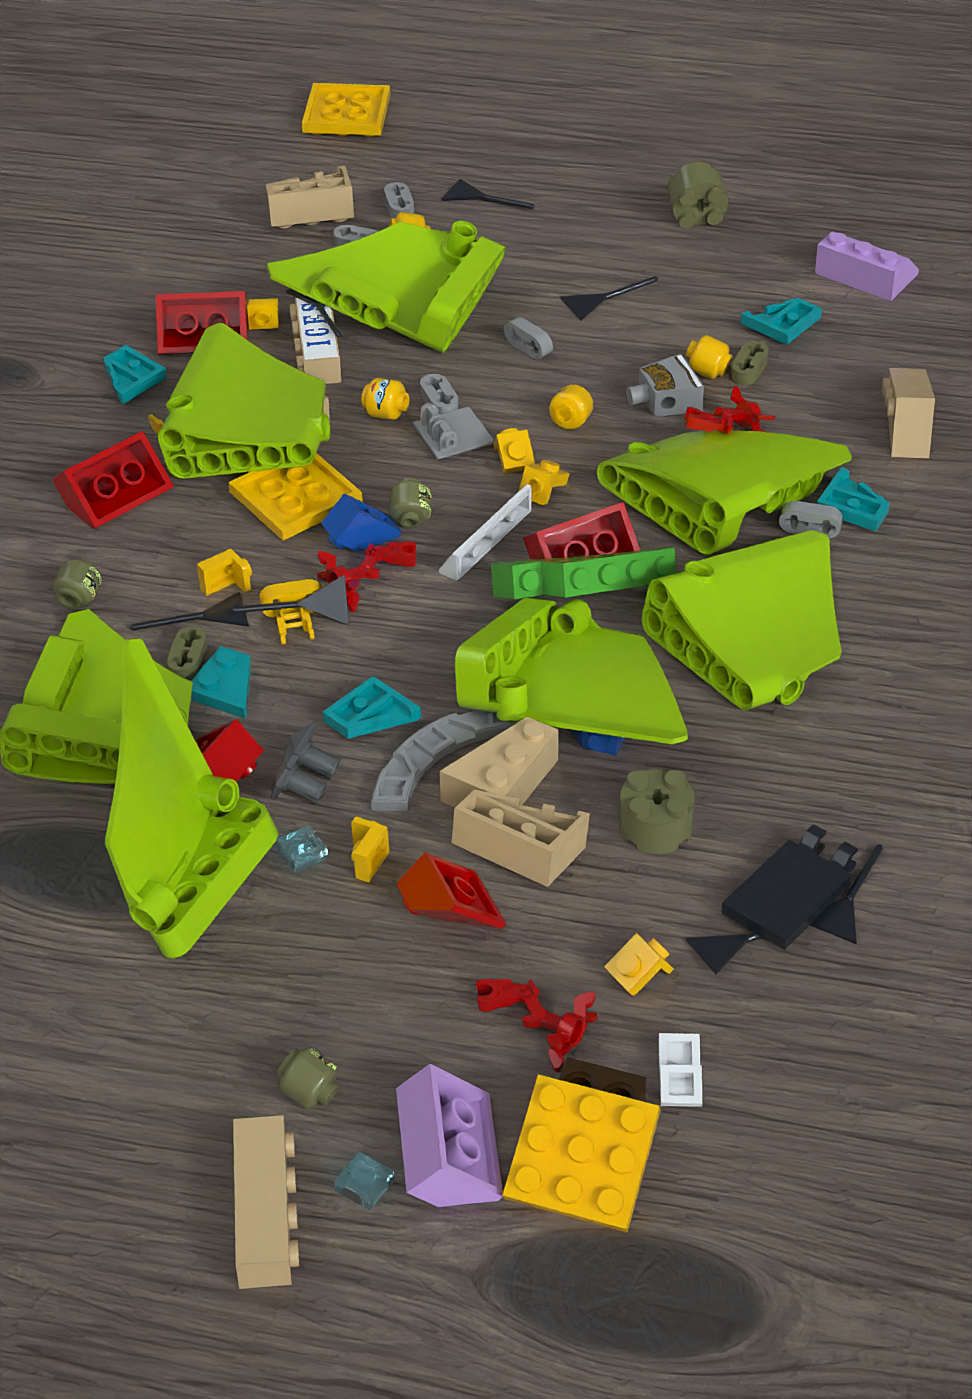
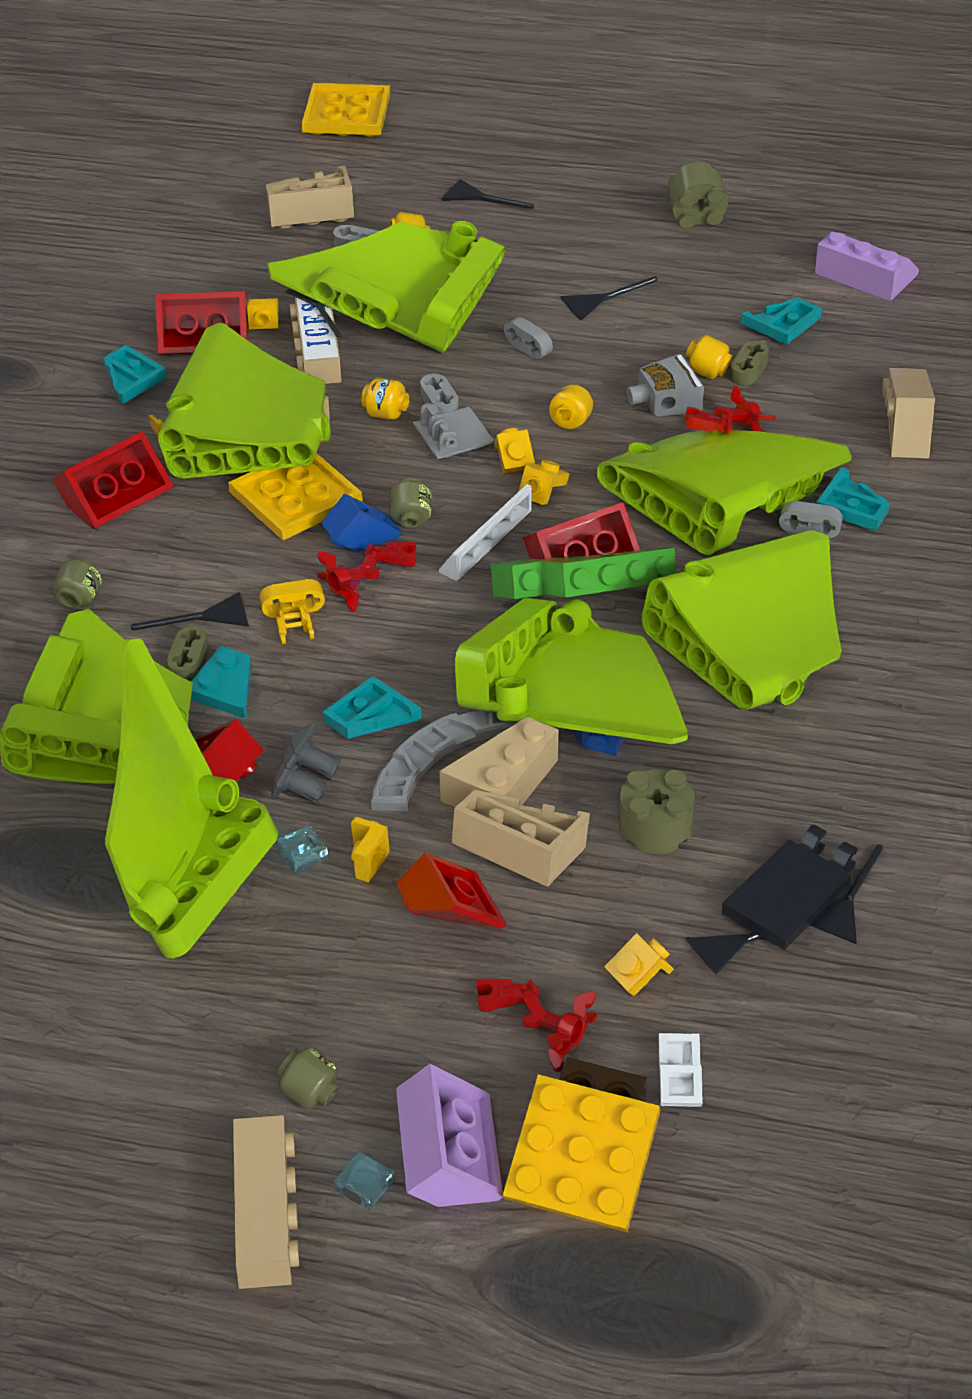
(224, 571): yellow bracket -> none
(327, 601): piece -> none
(398, 199): light grey beam -> none

